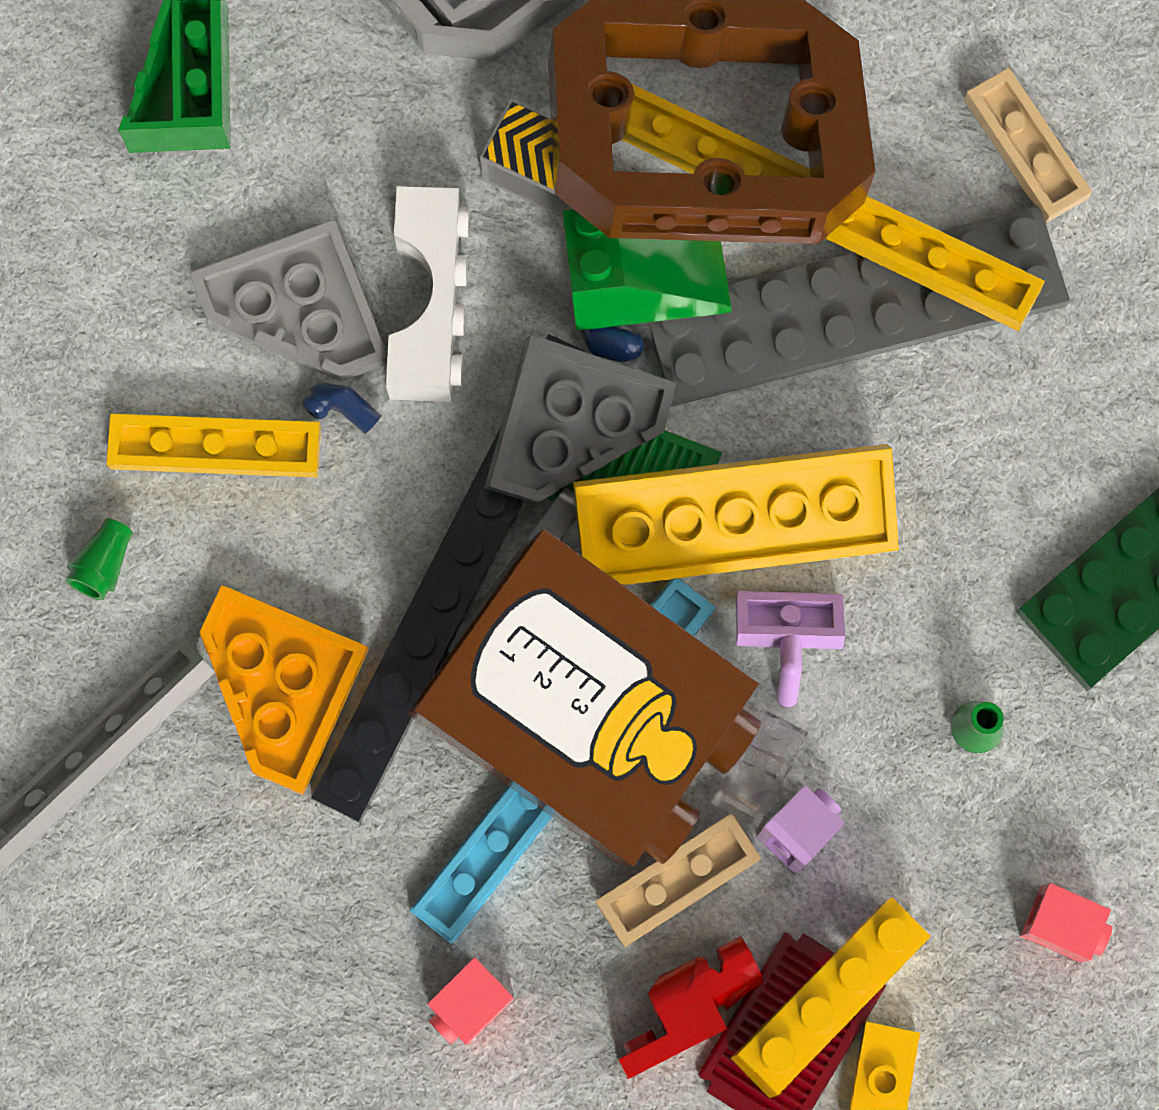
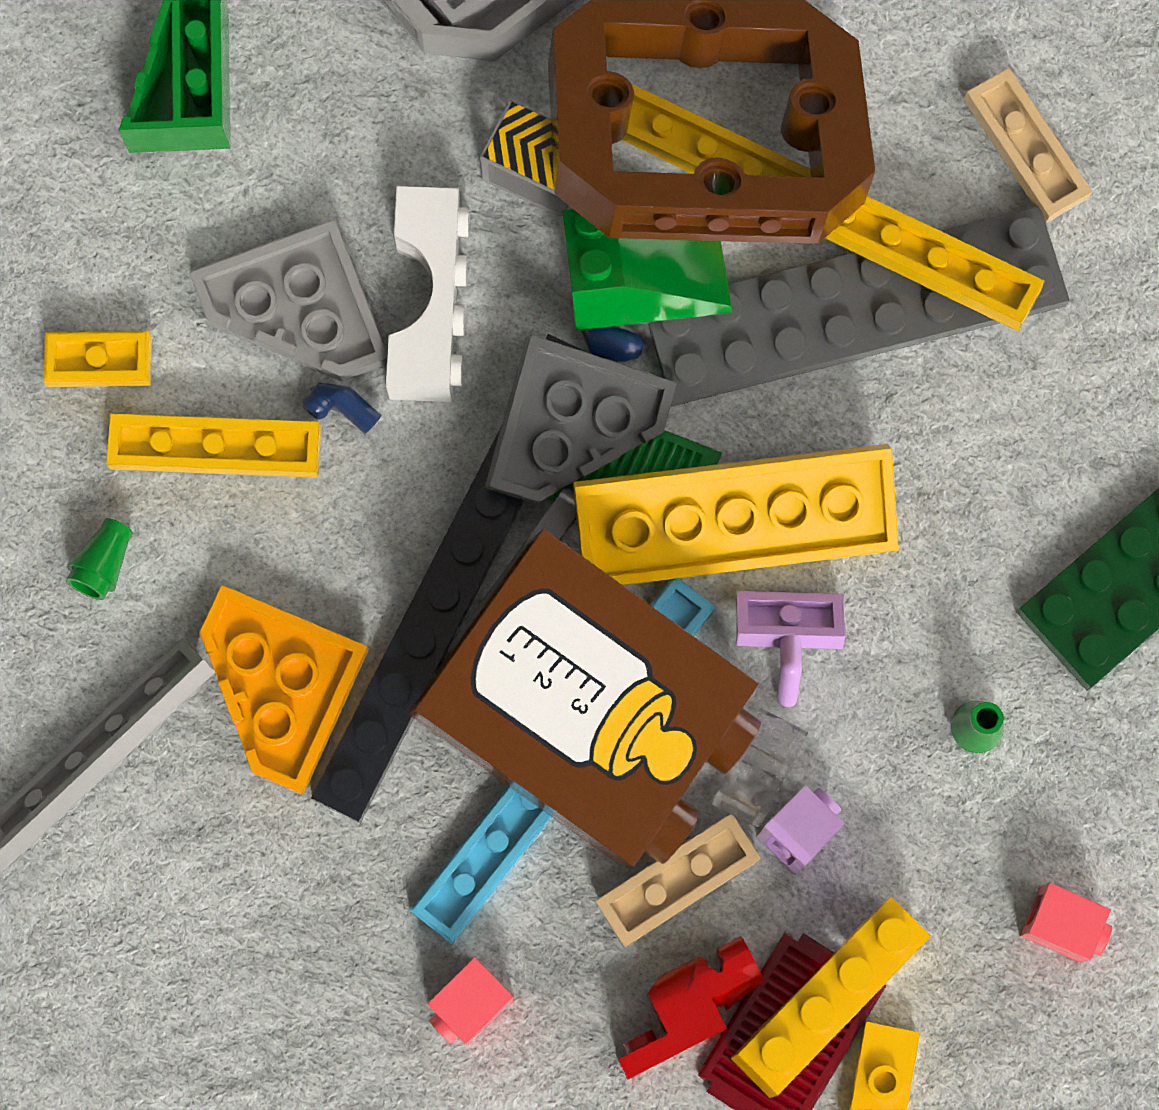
(97, 358): none -> yellow plate

